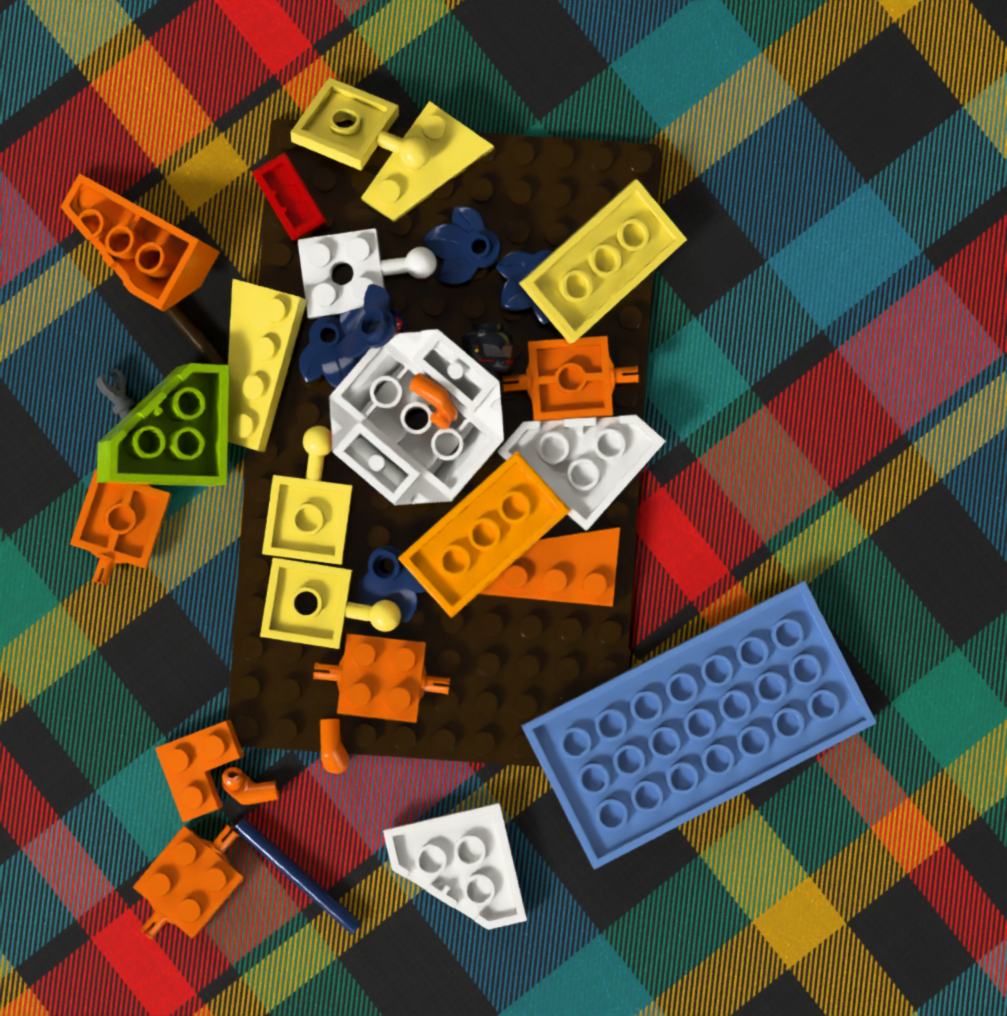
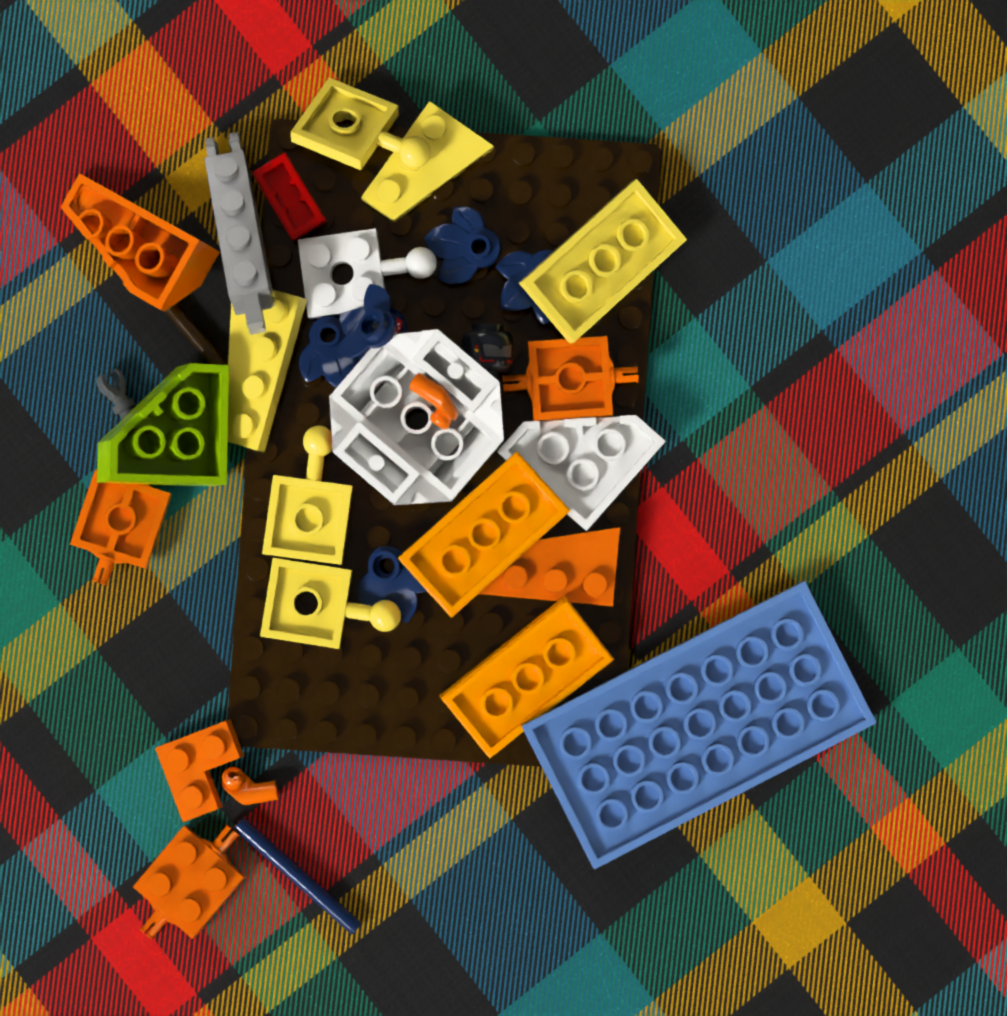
(239, 232): none -> light grey hinge
(333, 753): orange arm -> none
(381, 678): orange plate -> none
(461, 862): white plate -> none
(526, 676): none -> light orange plate

